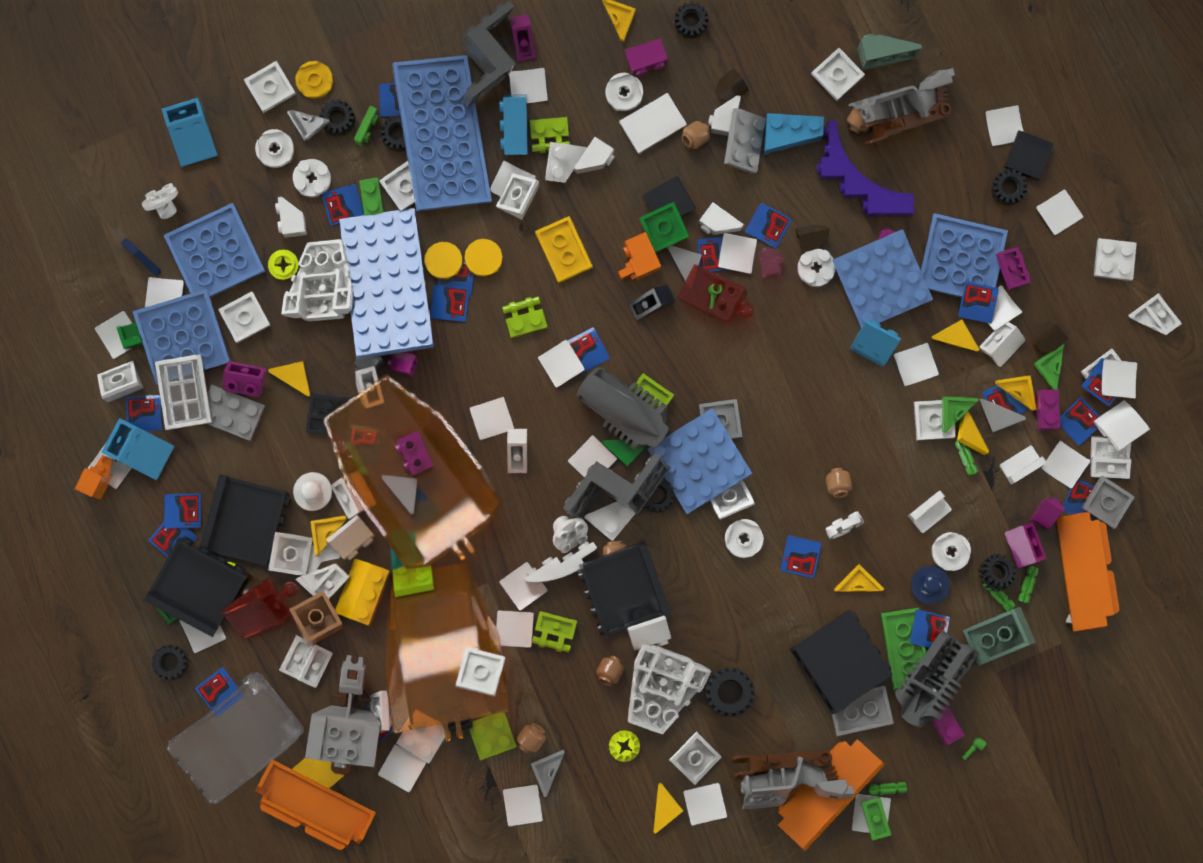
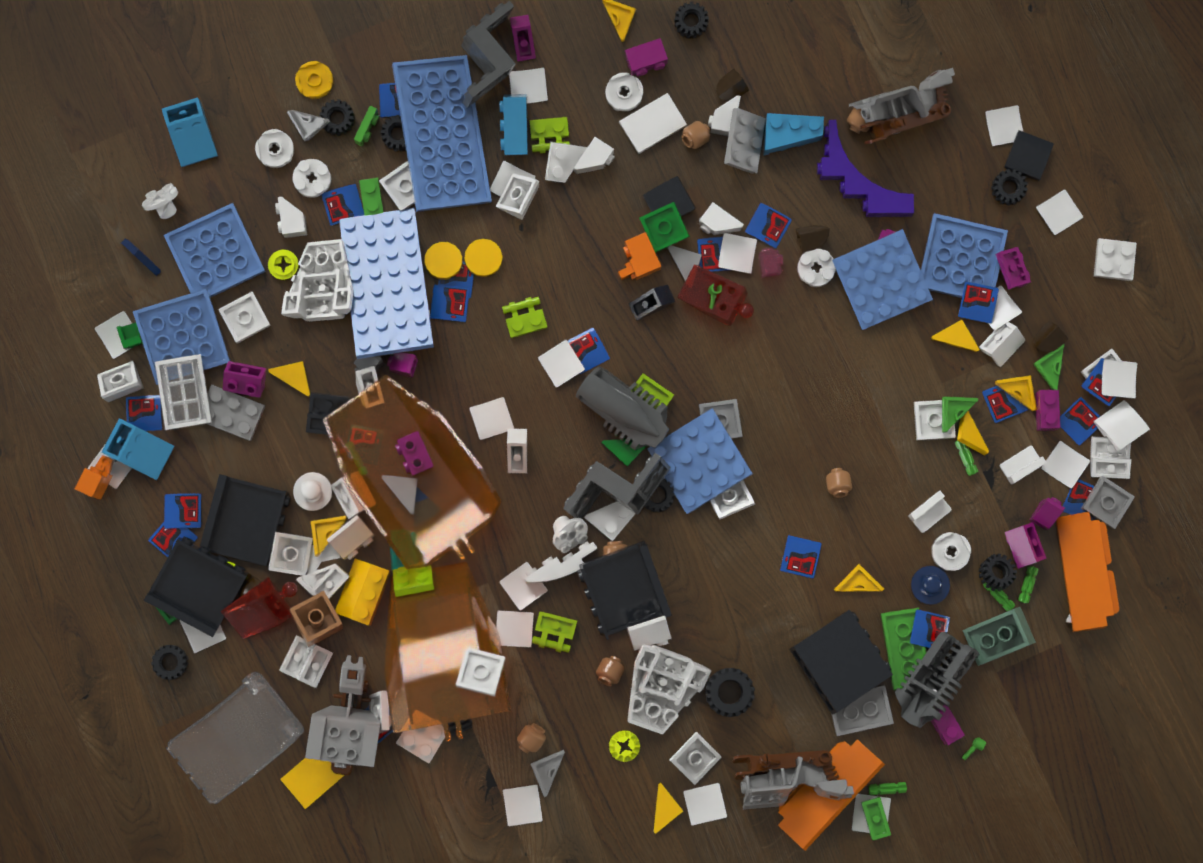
(162, 290): white sticker -> none
(216, 688): sticker -> none
(269, 86): white plate -> none
(306, 802): orange slope -> none
(402, 768): white sticker -> none
(492, 735): lime plate -> none
(563, 249): yellow tile -> none
(590, 453): white sticker -> none
(753, 533): white plate -> none
(838, 74): white plate -> none
(842, 527): white plate -> none
(875, 342): dark azure slope -> none
(884, 50): sand green slope -> none
(916, 364): white sticker -> none
(999, 416): light grey tile -> none
(1156, 315): white wing -> none

